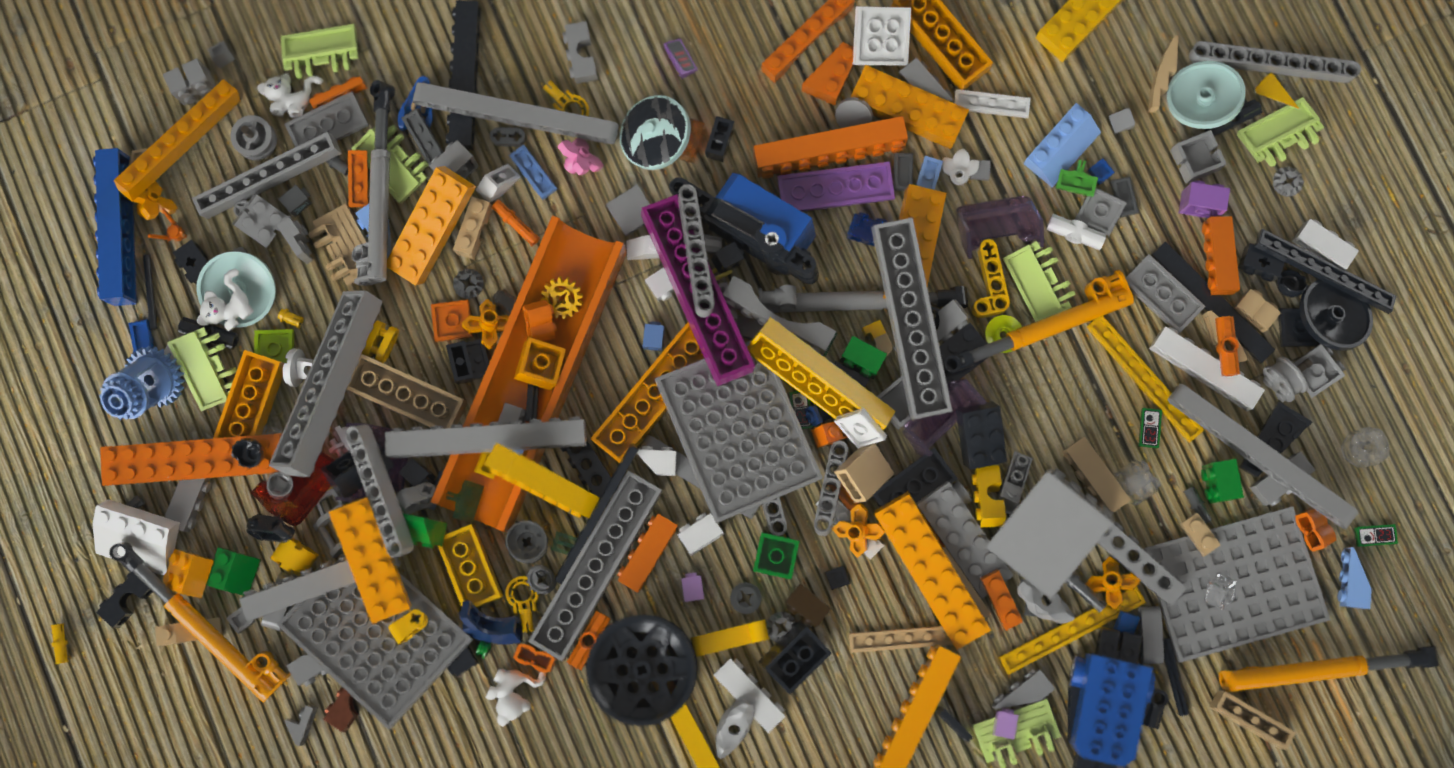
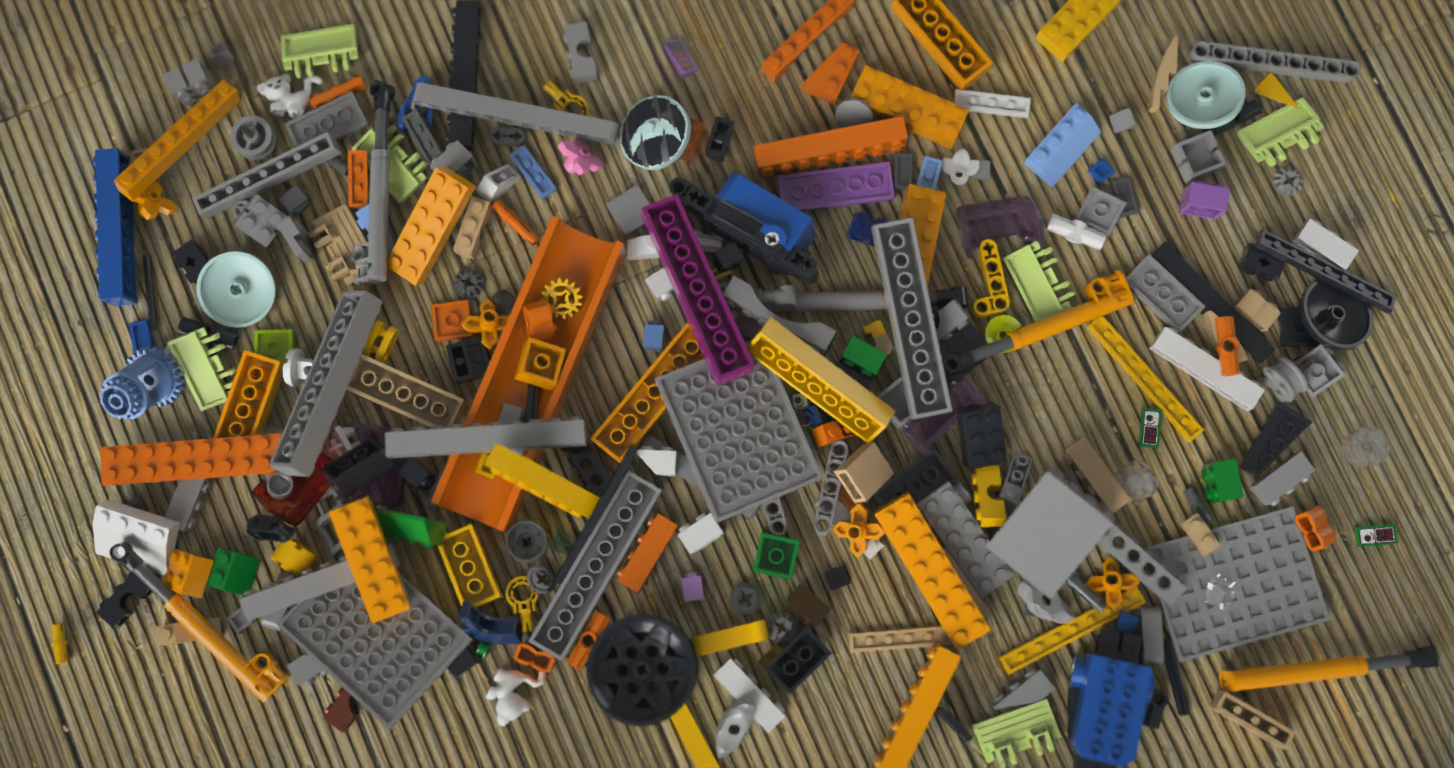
(174, 231): orange plant -> none
(215, 310): white animal -> none
(248, 452): black hair -> none
(290, 318): yellow pin -> none
(300, 730): light grey slope -> none
(379, 490): light grey beam -> none
(406, 627): yellow piece -> none
(414, 498): light grey piece -> none
(466, 501): plate -> none
(695, 259): light grey beam -> none
(860, 428): white tile -> none
(881, 35): white plate -> none
(917, 74): light grey slope -> none
(1001, 599): orange plate -> none
(1005, 724): lavender brick -> none
(1077, 181): bright green plate -> none
(1221, 255): orange brick -> none
(1263, 456): light grey beam -> none
(1291, 283): black hair -> none
(1355, 587): light blue slope -> none

